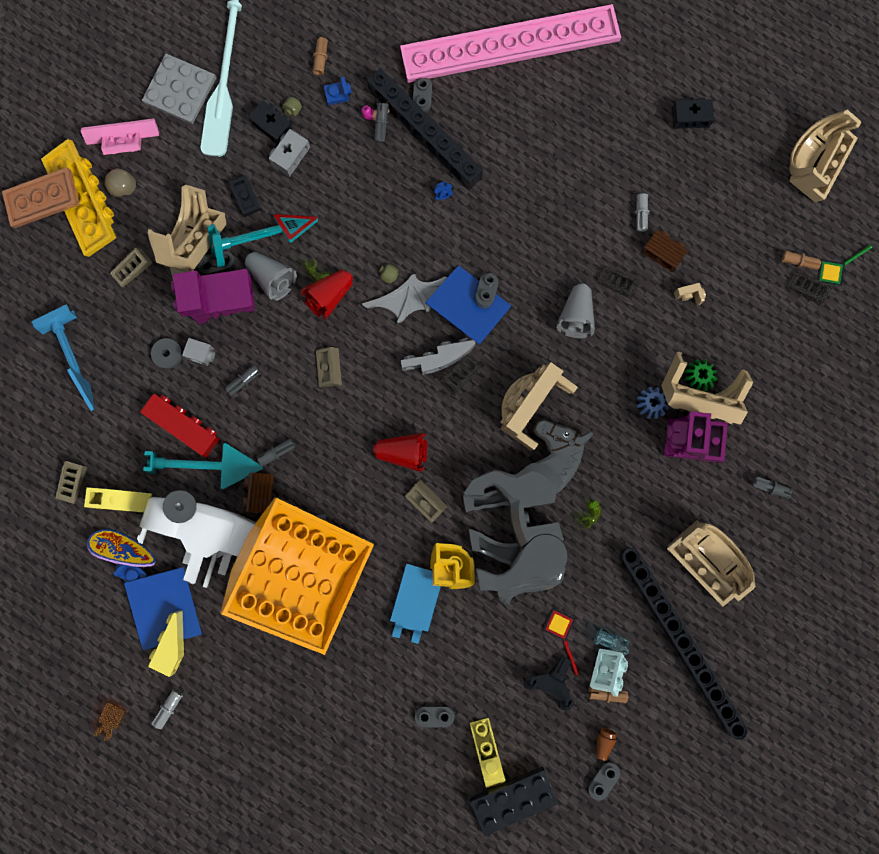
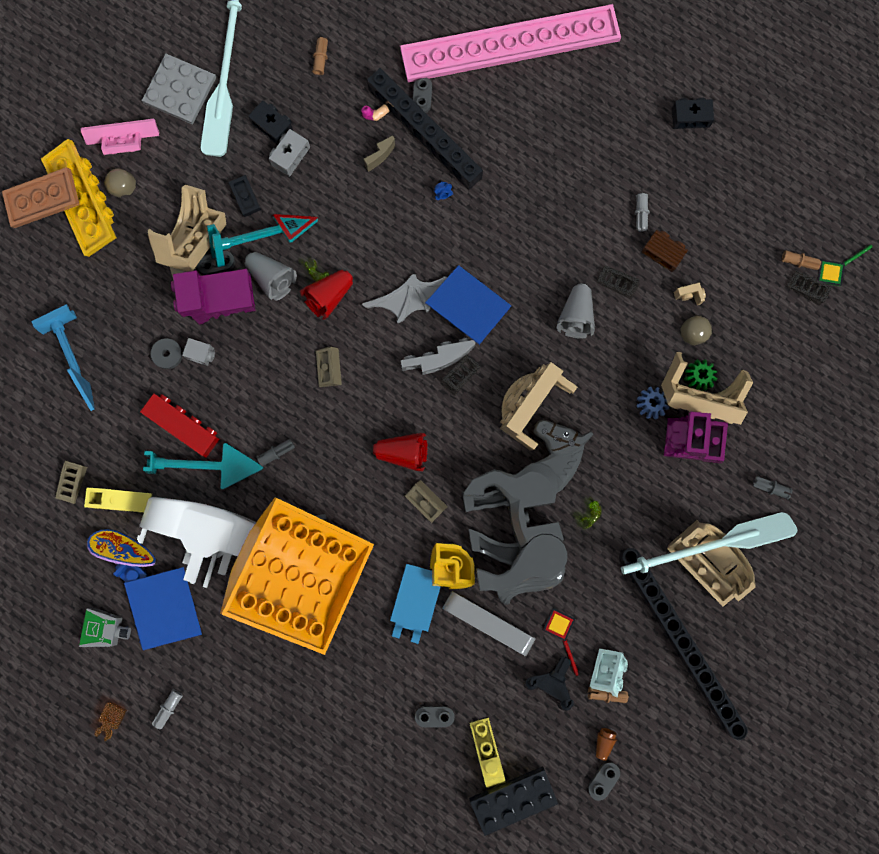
(102, 629): none -> torso
(146, 262): dark tan slope -> none
(171, 646): light yellow slope -> none
(172, 500): dark grey piece -> none
(242, 380): dark grey axle -> none
(258, 492): reddish brown brick -> none
(291, 106): olive piece -> none
(337, 92): blue bracket -> none
(381, 122): dark grey axle -> none
(384, 149): none -> dark tan slope
(388, 273): olive piece -> none
(487, 289): dark grey plate -> none
(488, 623): none -> light grey beam
(613, 642): clear light blue piece -> none
(696, 330): none -> dark tan hair
(743, 535): none -> light aqua piece
(838, 145): tan piece -> none

